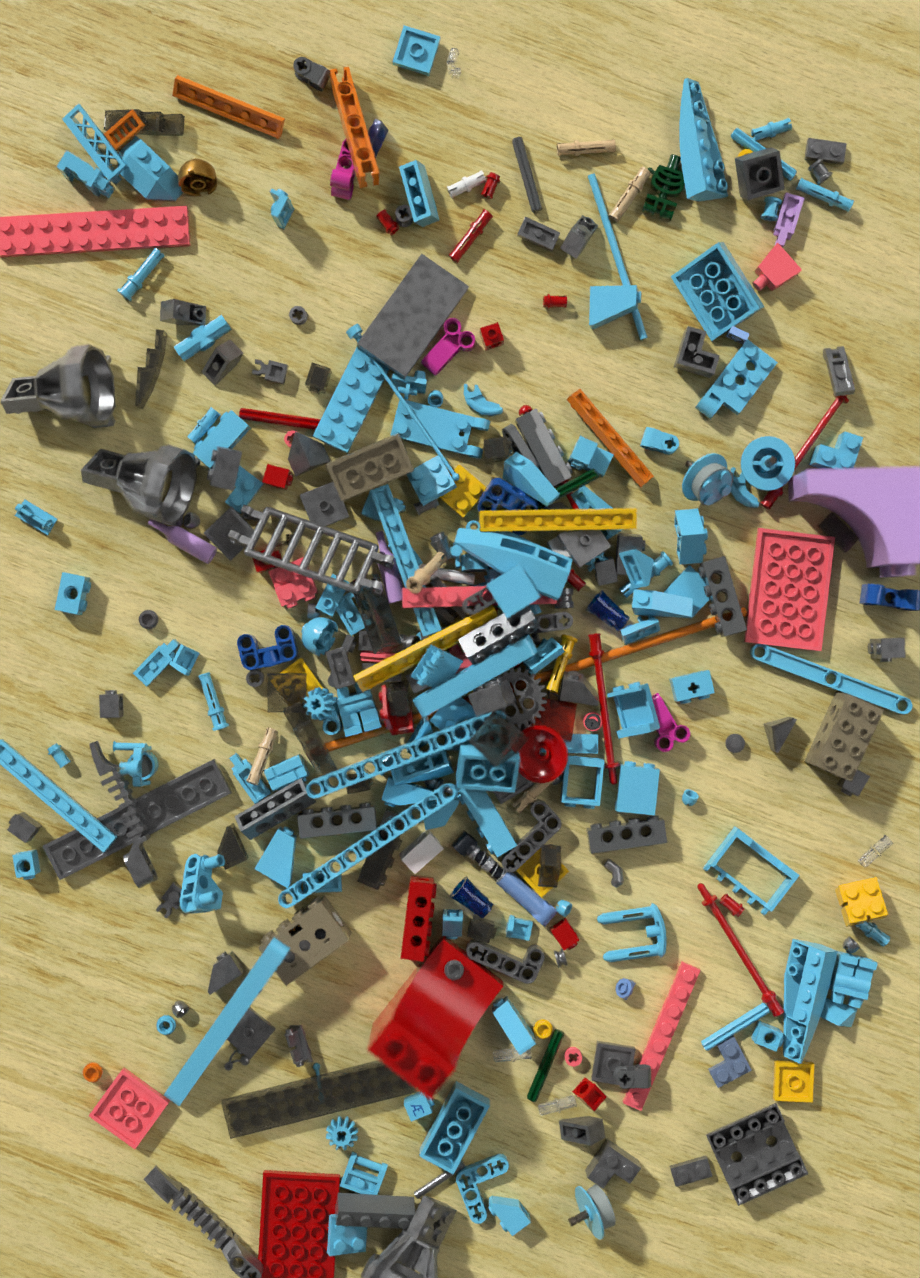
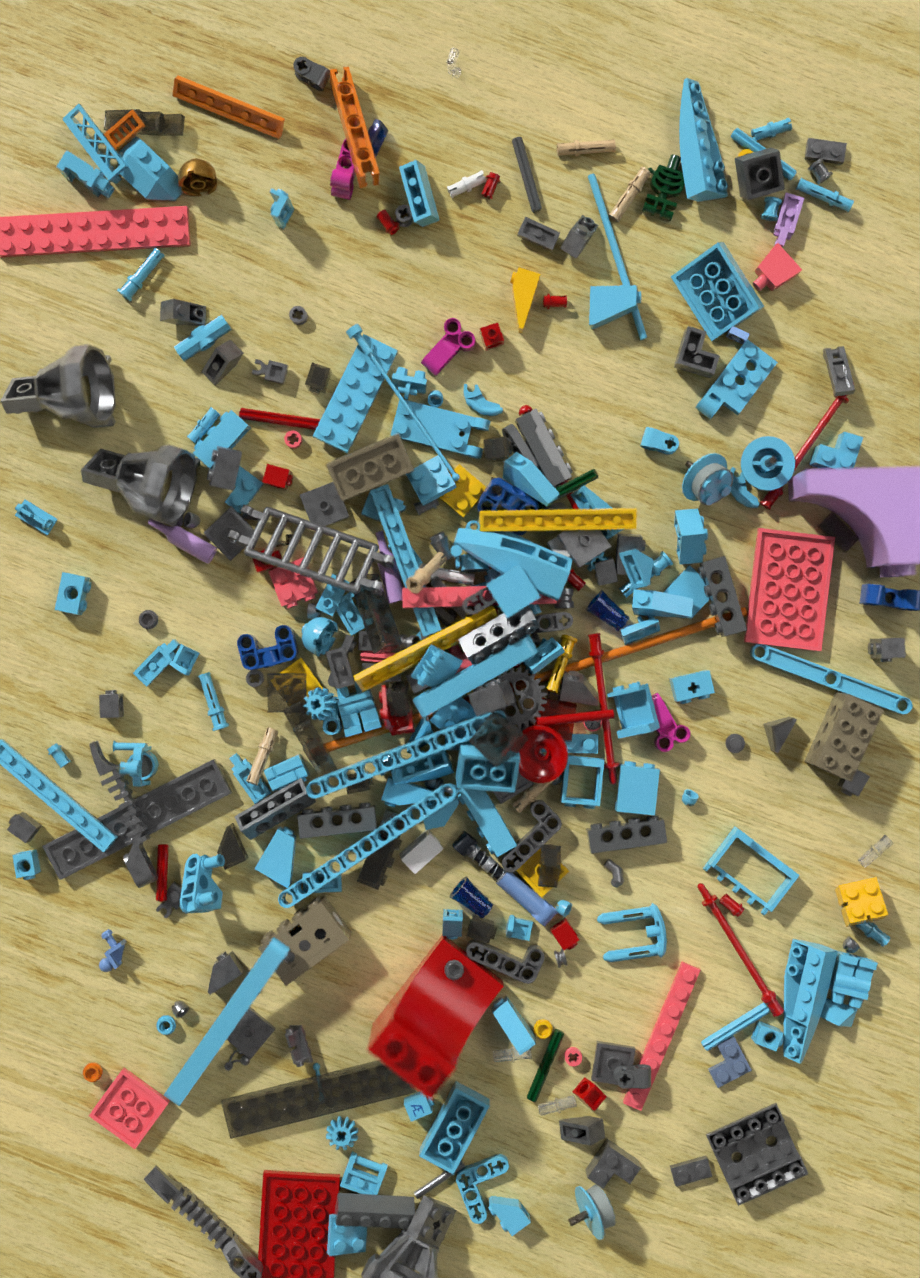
(114, 954): none -> medium blue piece
(148, 375): clear smoke slope -> none
(162, 872): none -> red axle
(306, 454): flat silver slope -> none
(412, 316): flat silver tile -> none
(414, 948): red brick -> none
(416, 50): medium azure plate -> none
(484, 217): red pin -> none
(523, 292): none -> yellow slope
(575, 717): none -> red piece
(589, 456): medium azure brick -> none
(610, 437): orange plate -> none
(624, 988): medium blue plate -> none
(793, 1081): yellow plate -> none

